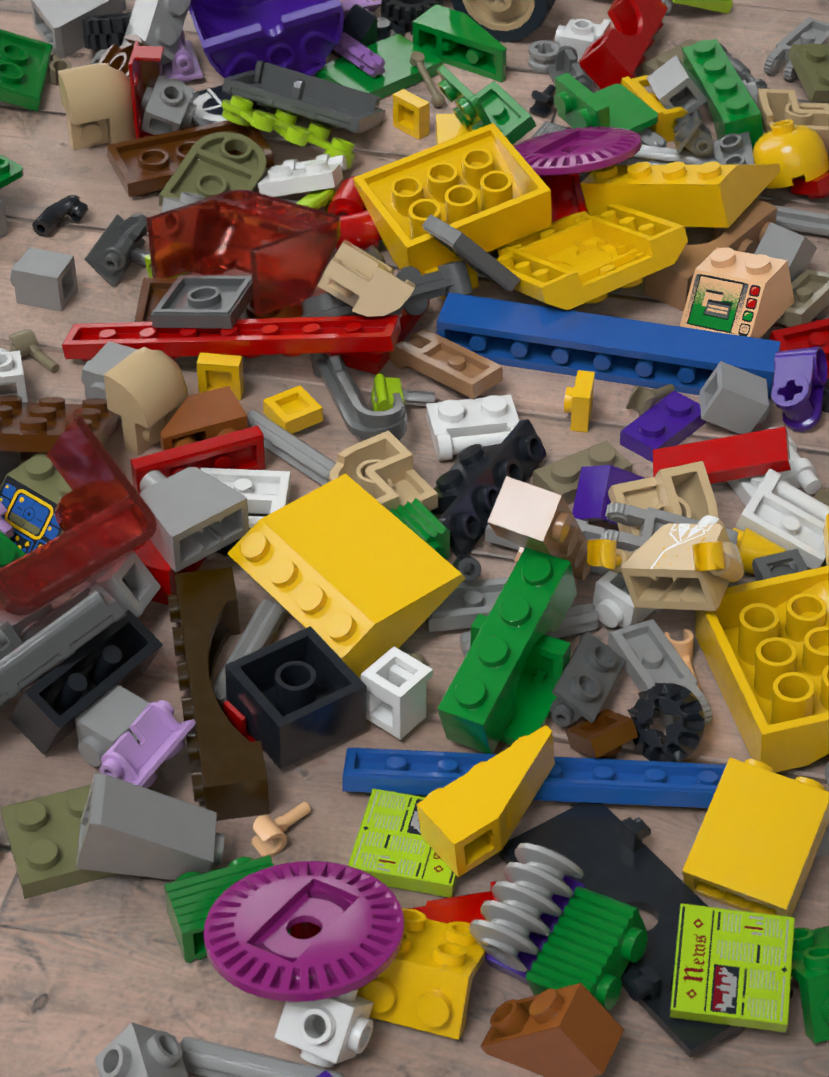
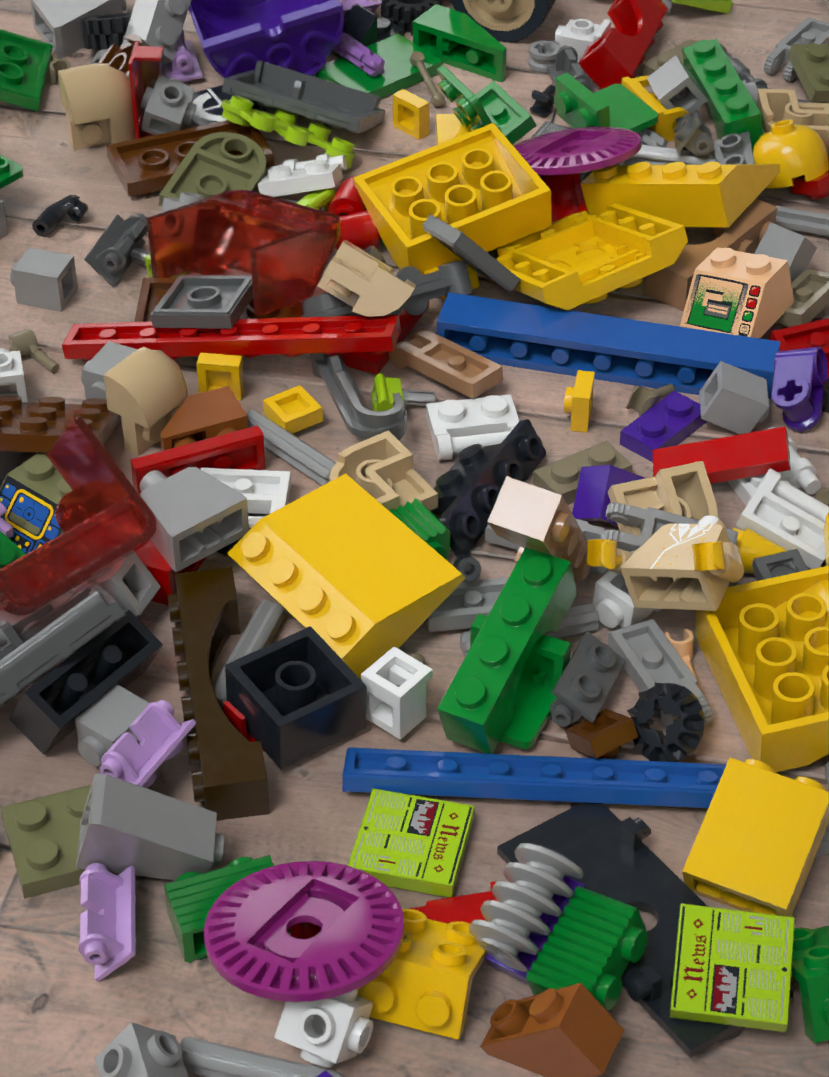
(109, 918): none -> lavender hinge
(270, 835): light nougat hand -> none
(483, 807): yellow slope -> none

